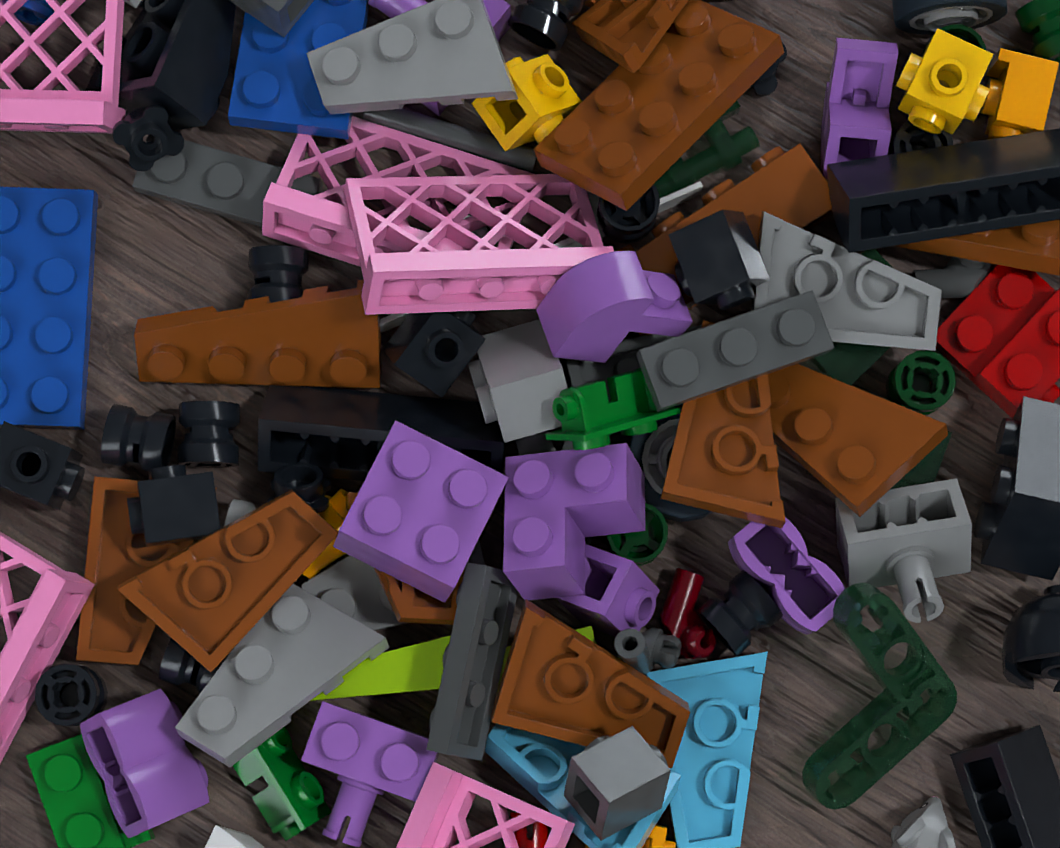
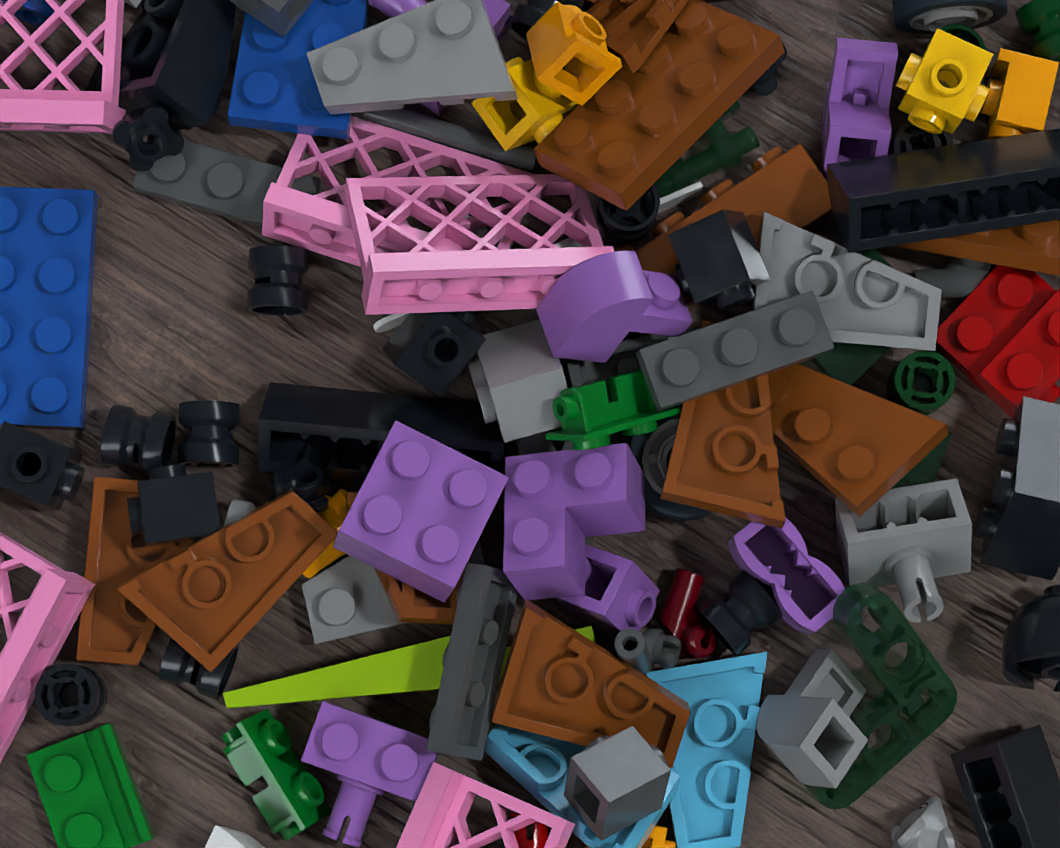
(145, 762): medium lavender brick -> none
(274, 671): light grey wing -> none
(284, 343): dark orange wing -> none
(575, 41): none -> light orange brick
(650, 542): dark green wheel -> none
(812, 722): none -> light grey brick

